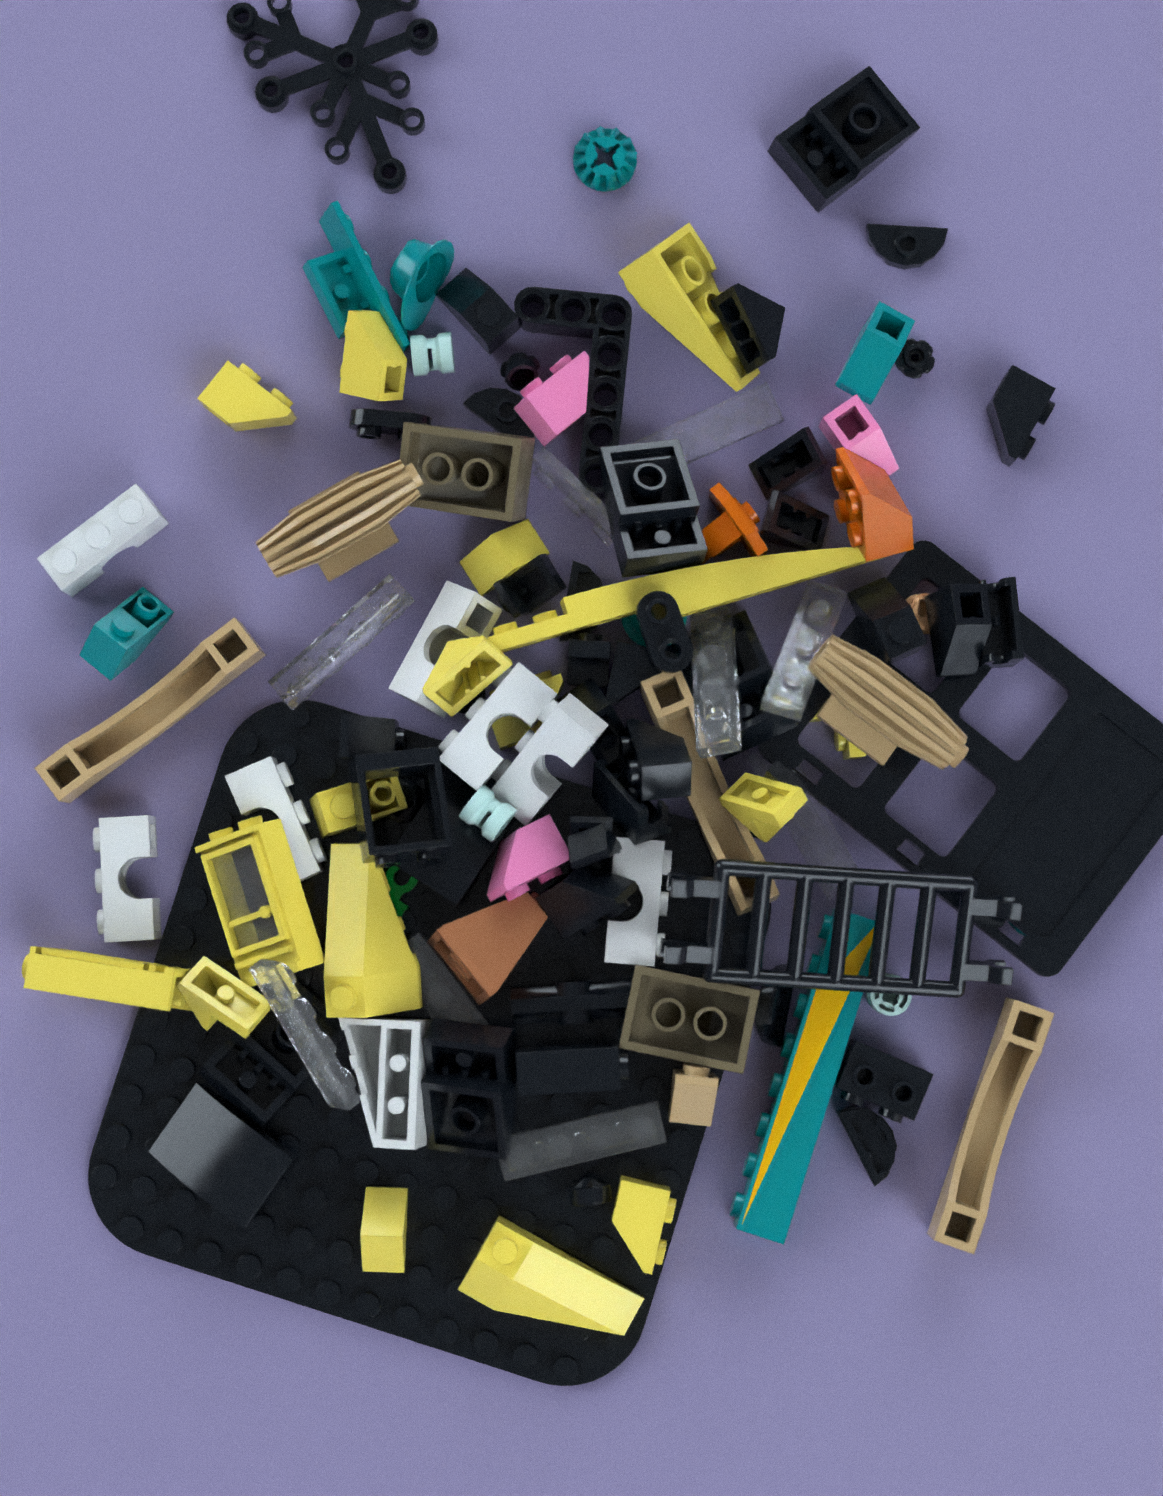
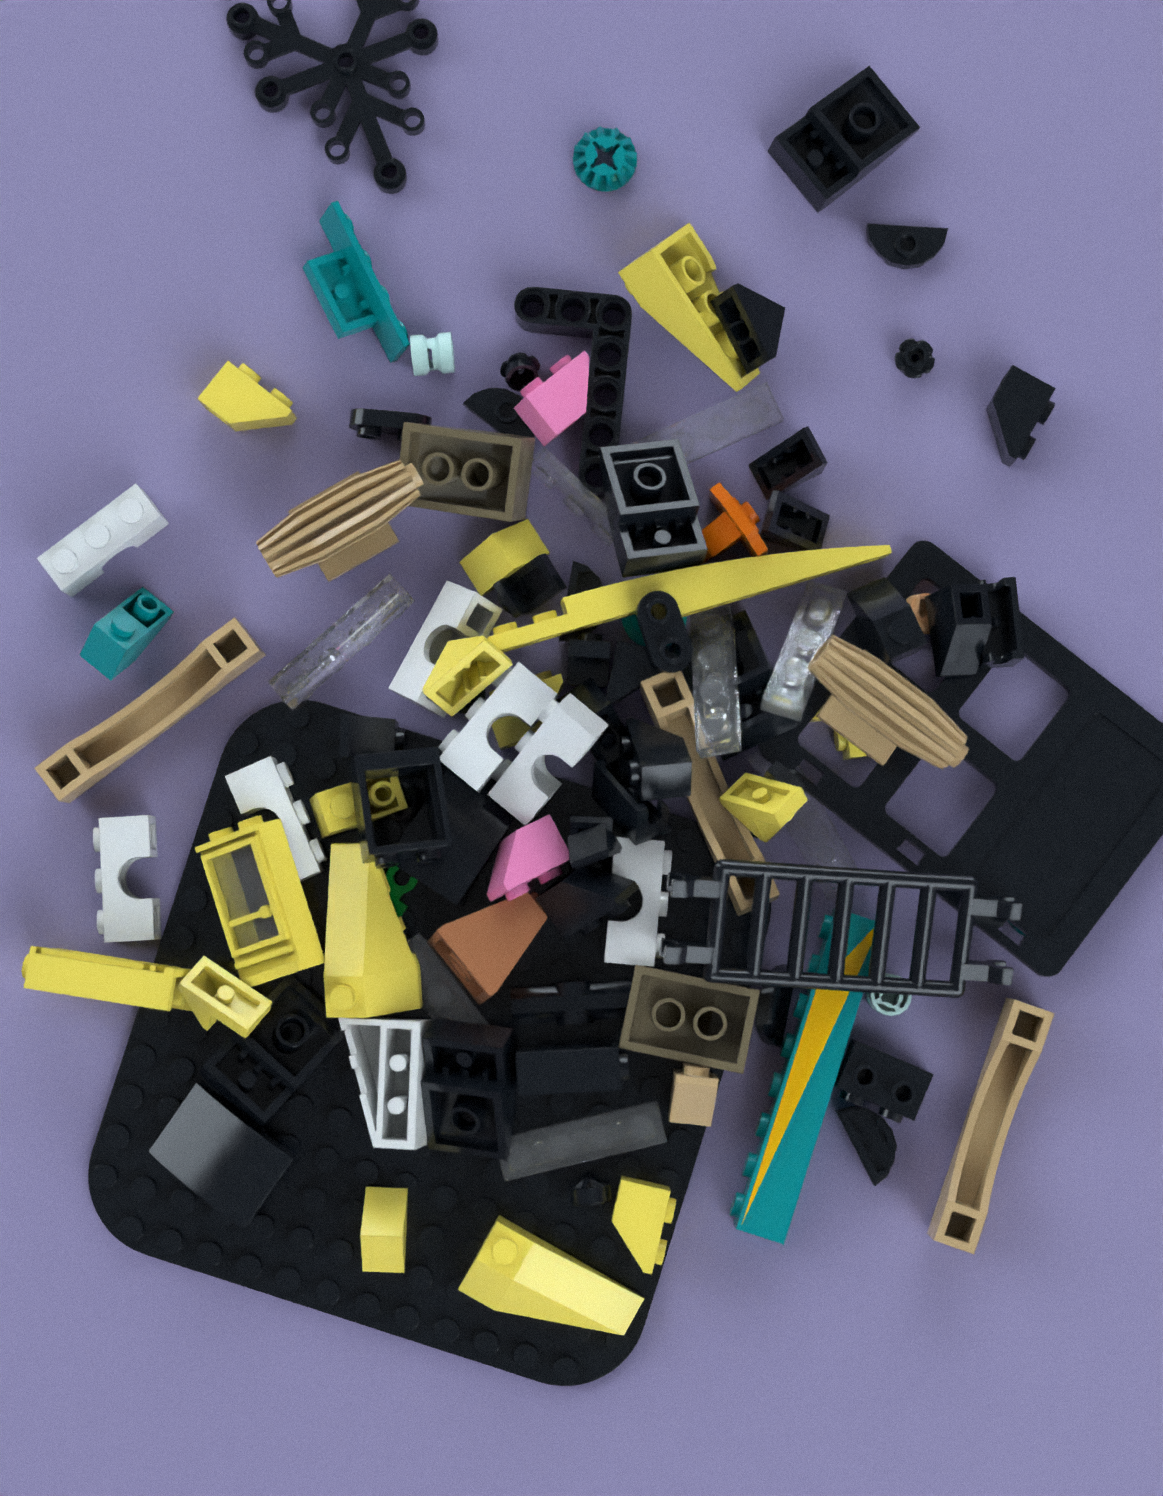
(311, 1044): clear plate -> none
(371, 358): light yellow slope -> none
(418, 276): teal piece -> none
(479, 310): black slope -> none
(479, 808): light aqua wheel -> none
(858, 431): bright pink slope -> none
(870, 507): orange slope -> none
(874, 352): teal slope -> none

